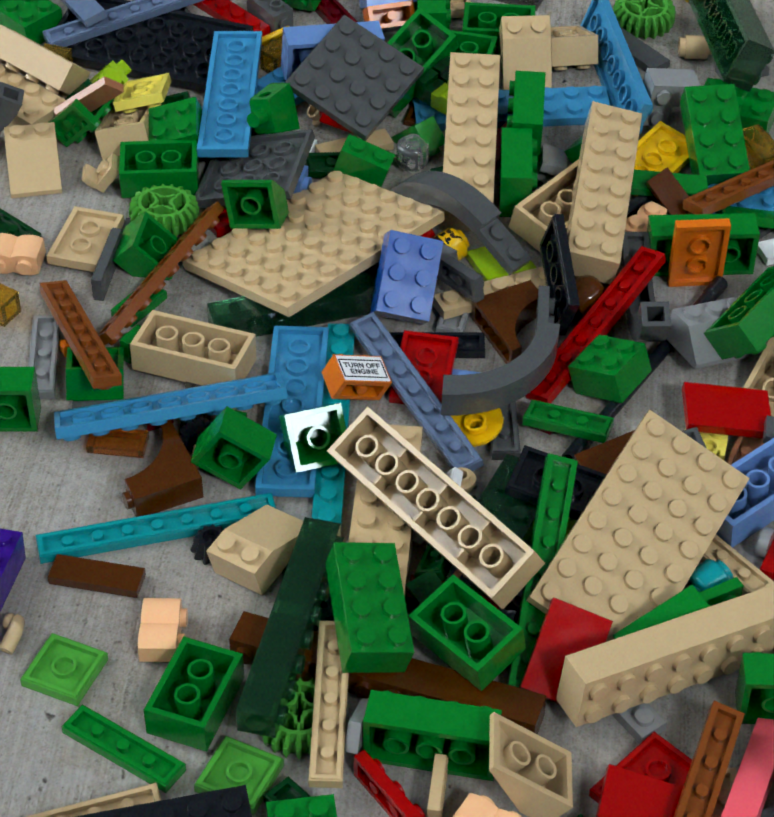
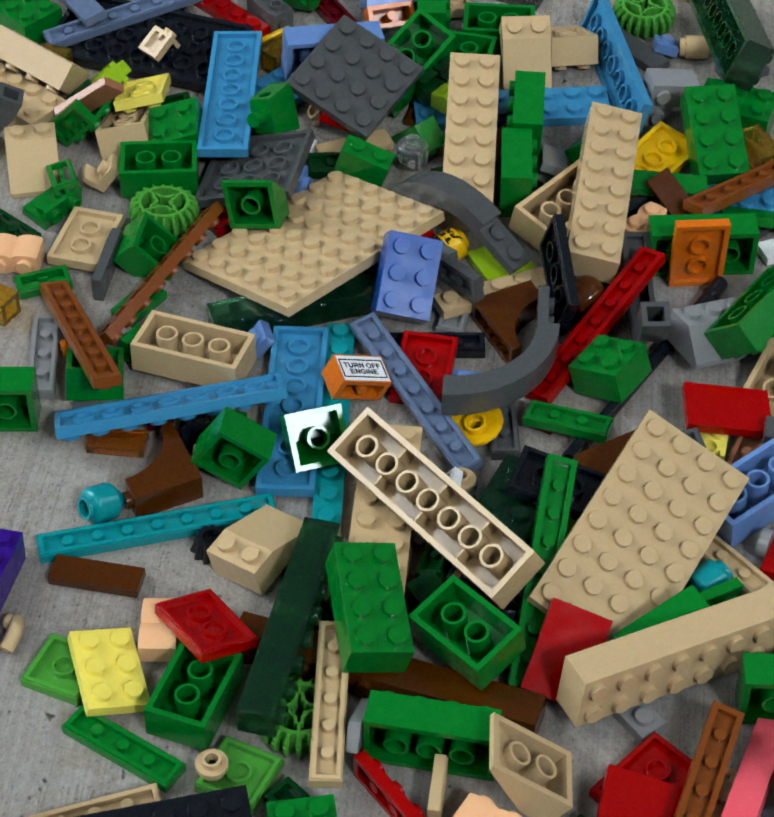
(29, 283): none -> green tile
(50, 209): none -> green bracket
(65, 184): none -> green tile
(100, 503): none -> teal head
(108, 671): none -> light yellow plate
(158, 42): none -> tan bracket
(206, 625): none -> red tile
(214, 771): none -> tan plate
(264, 337): none -> medium blue plate
(665, 45): none -> medium blue plate

